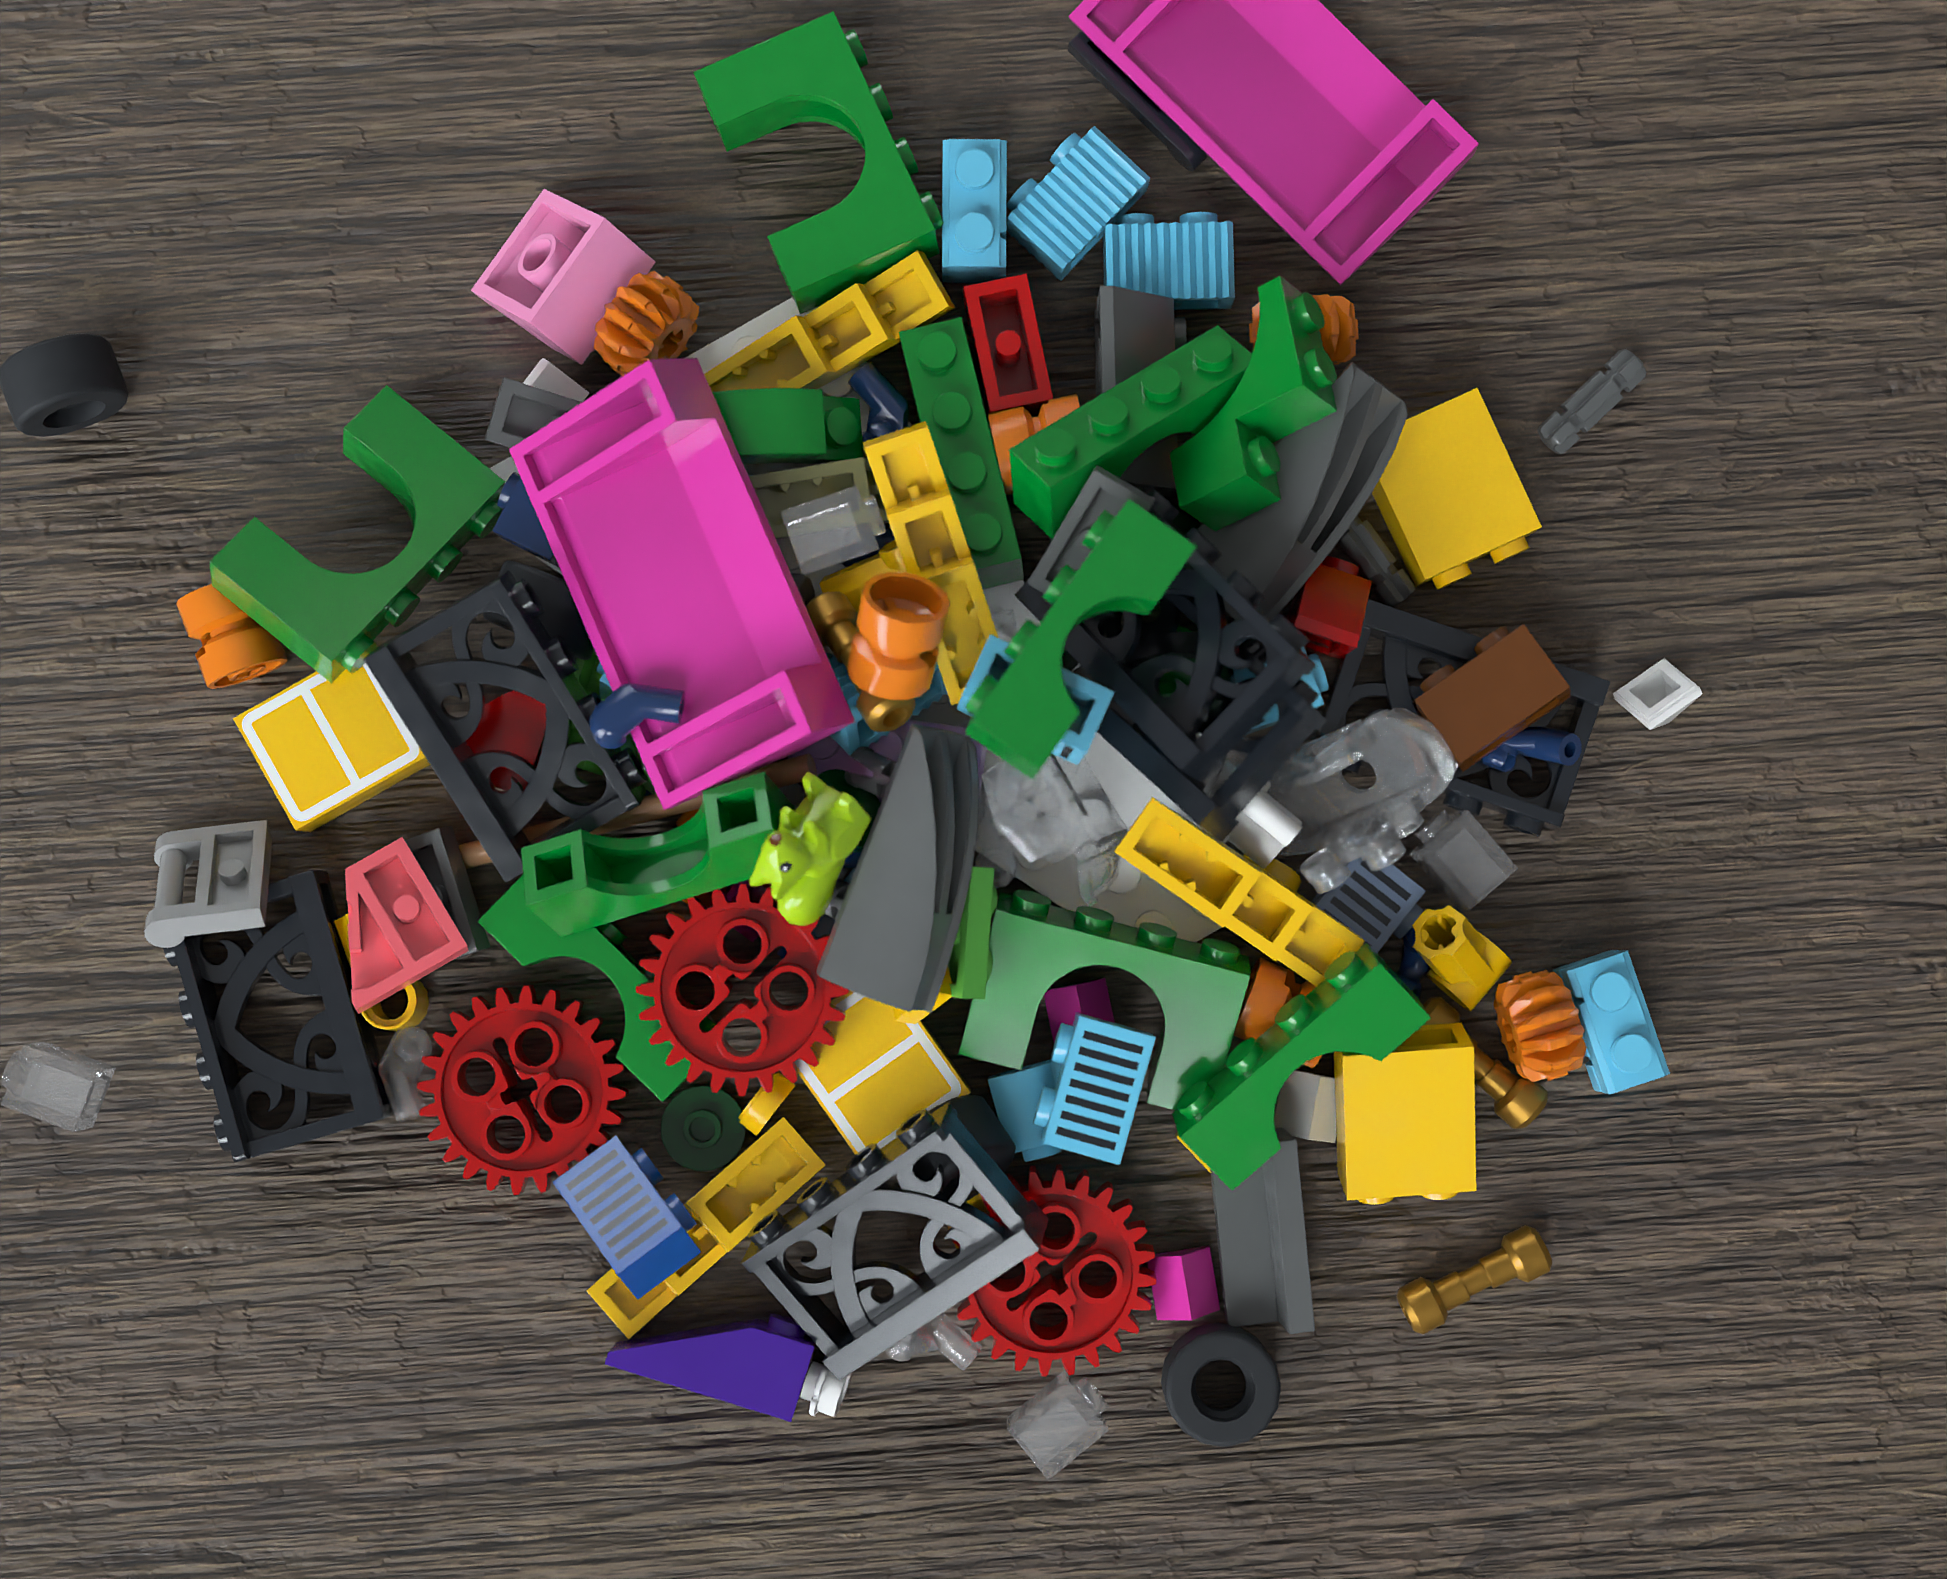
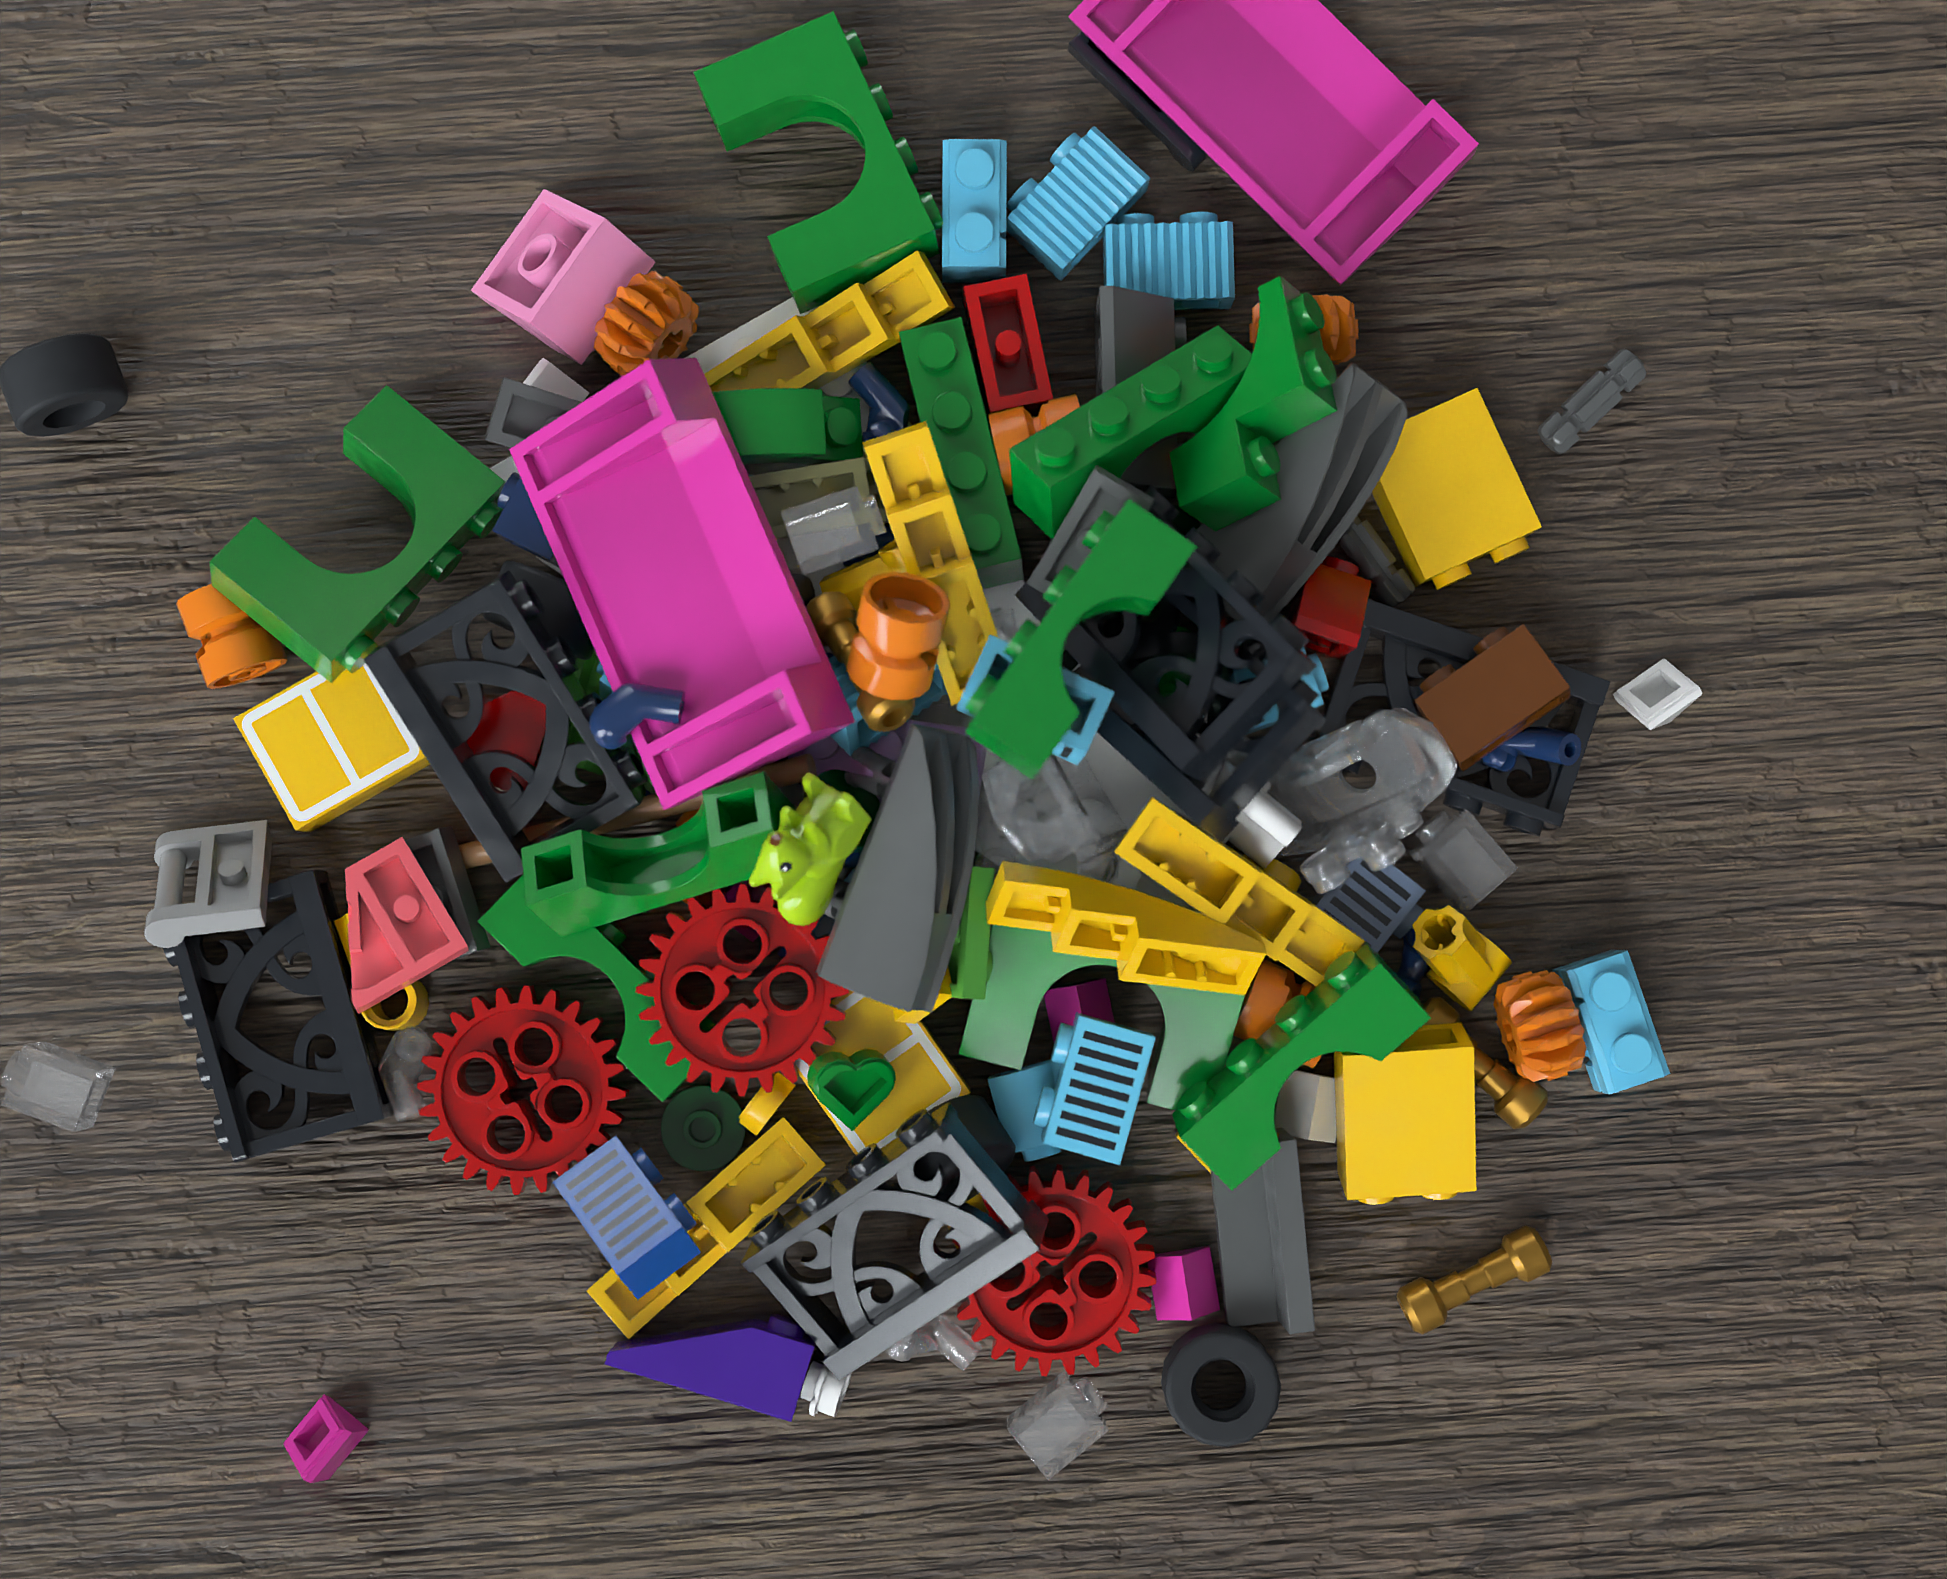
(323, 1440): none -> dark pink slope
(851, 1084): none -> green tile
(1145, 934): none -> yellow slope

